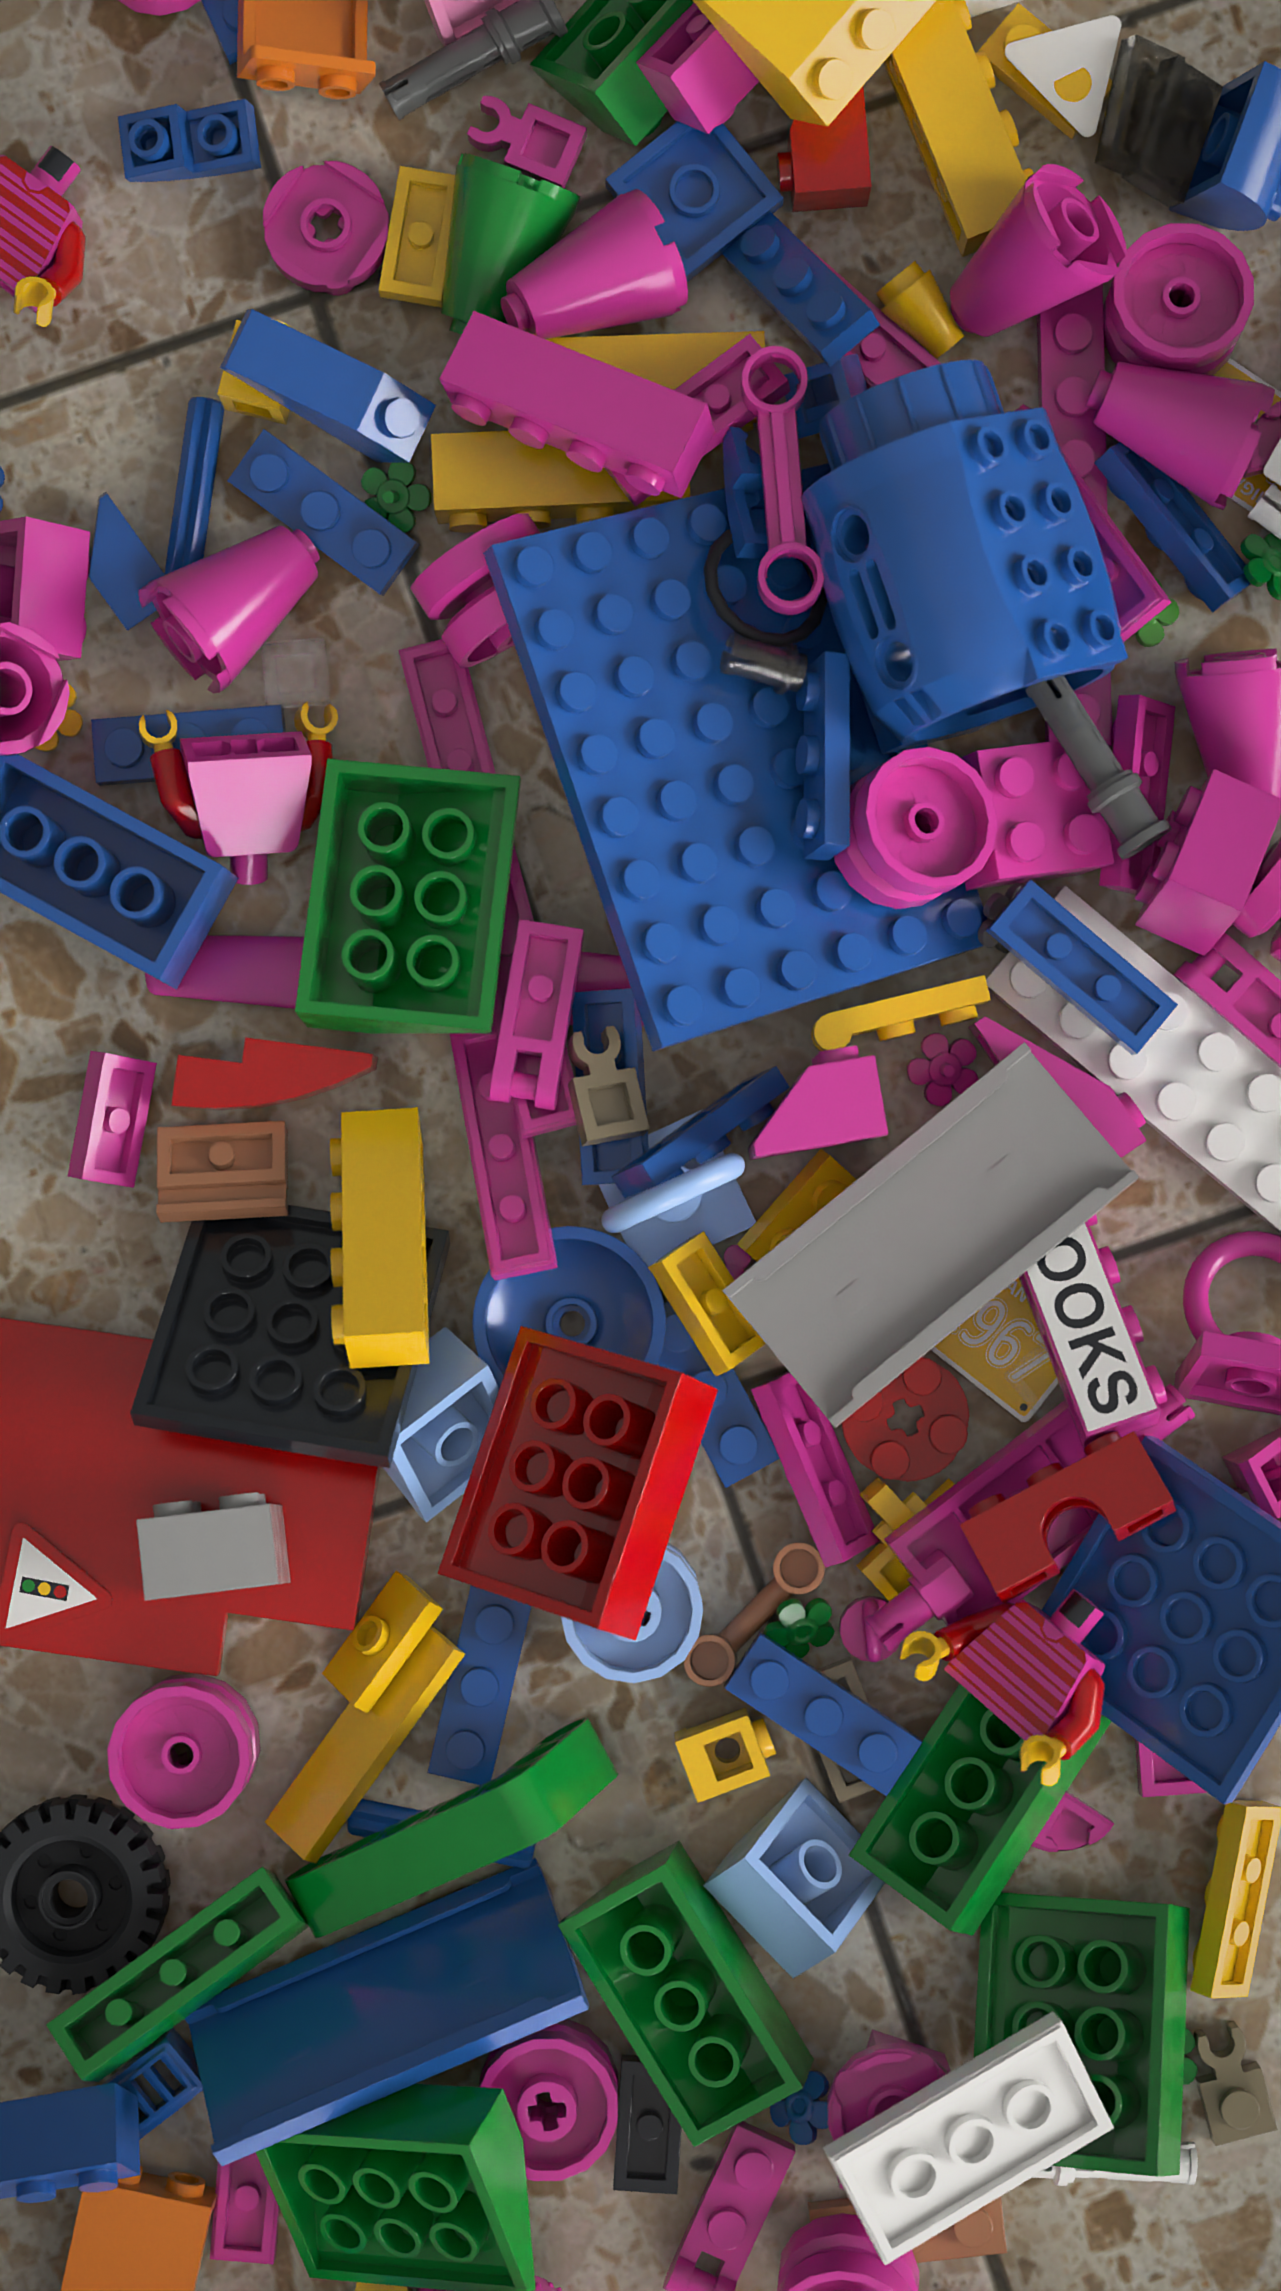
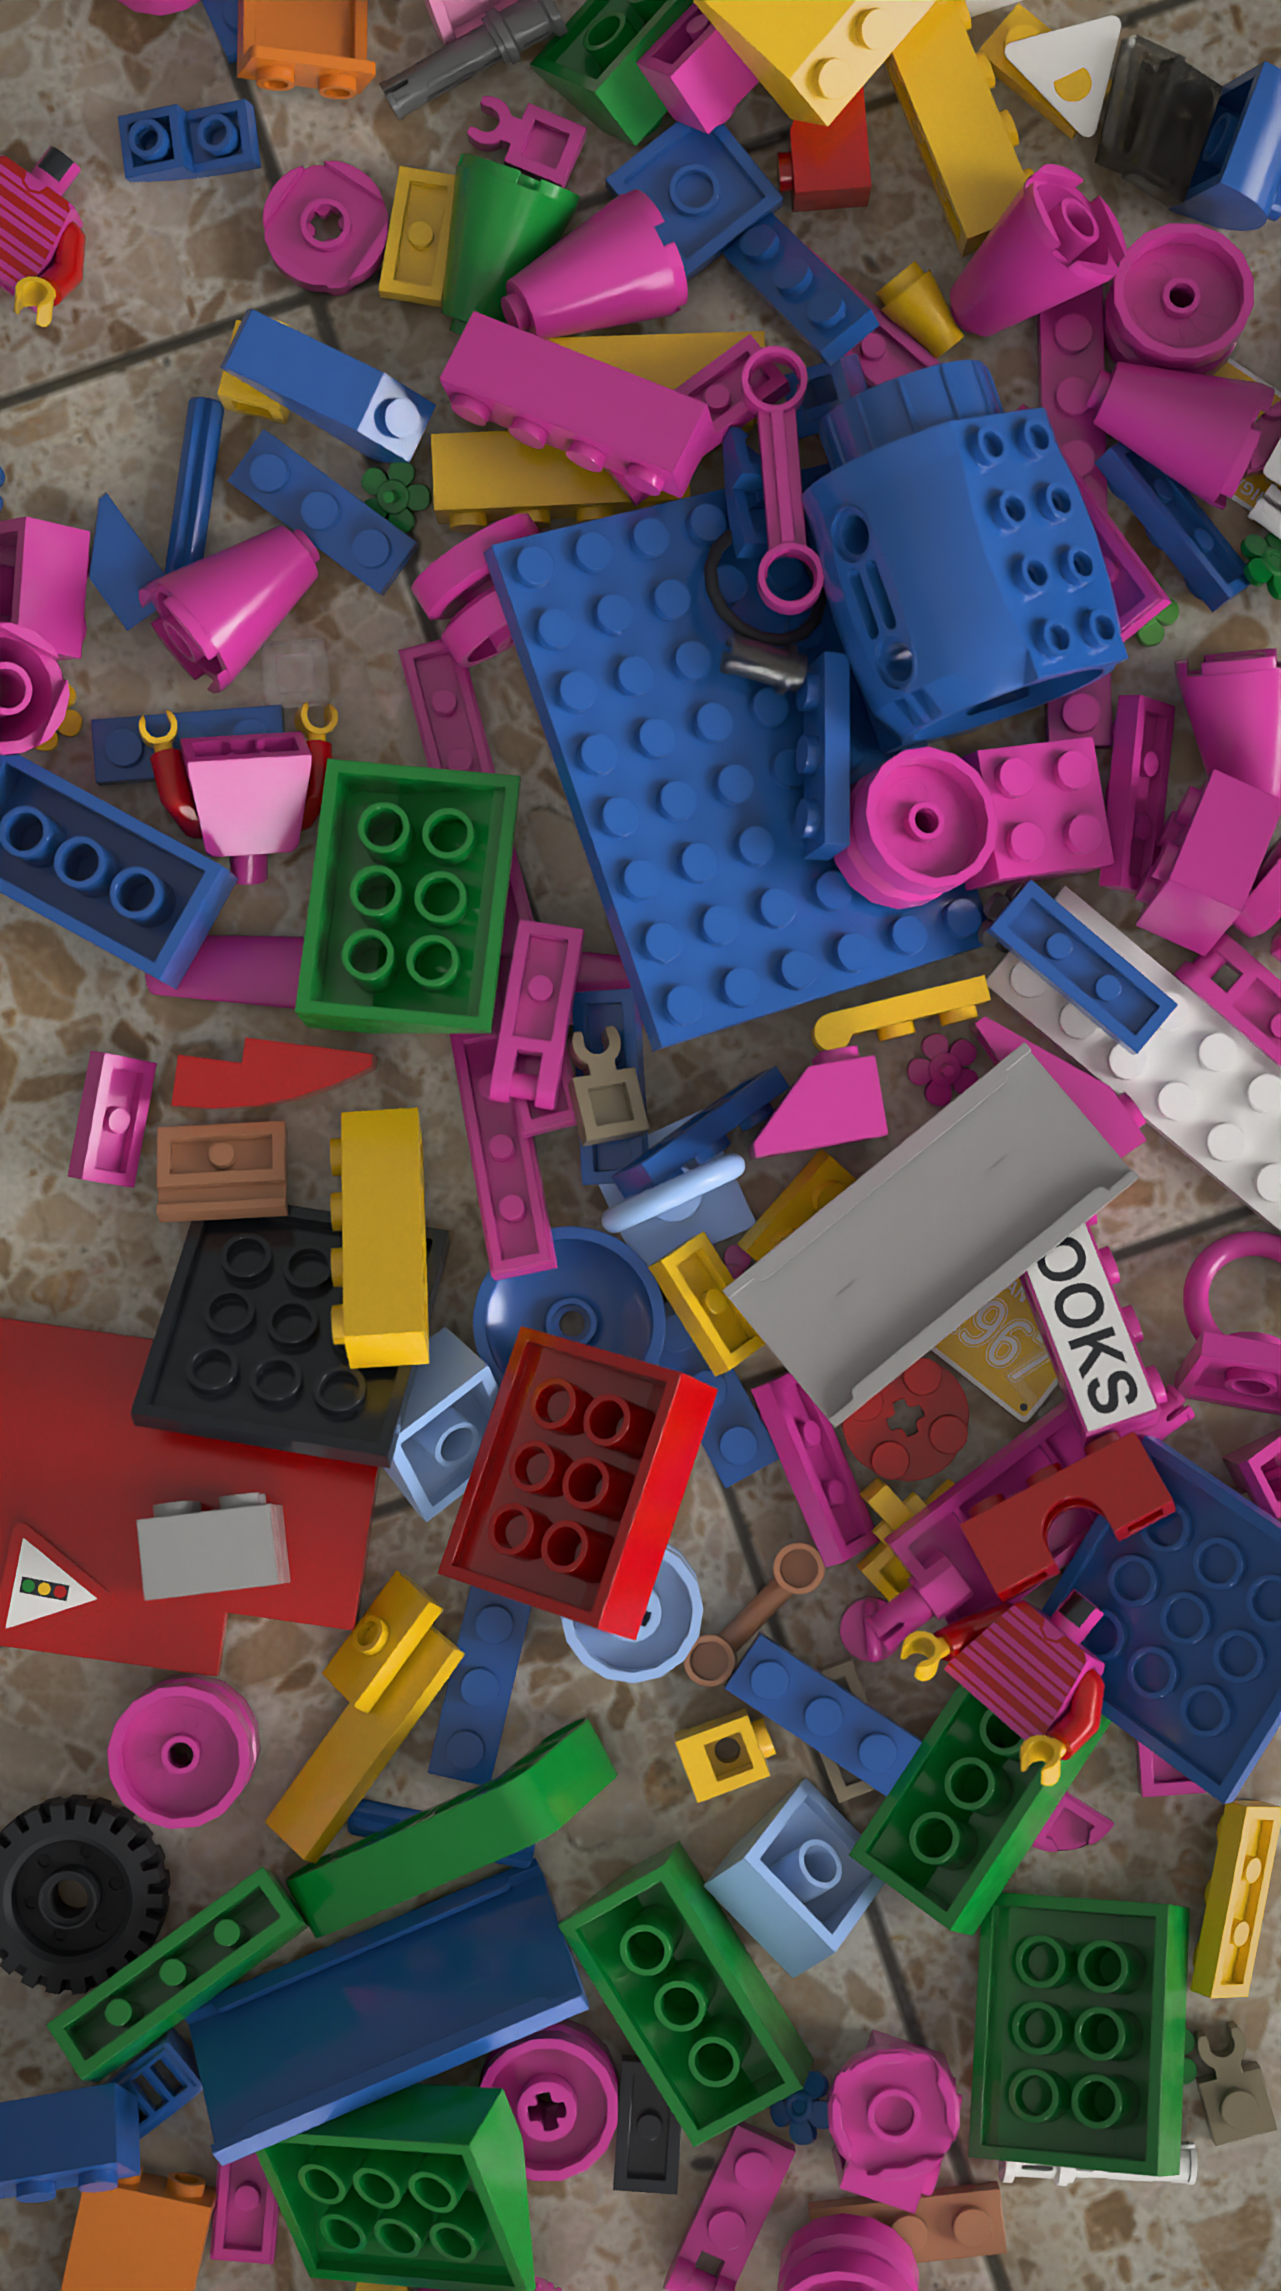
(801, 1625): green plant -> none
(968, 2137): white tile -> none
(1112, 789): dark grey pin -> none

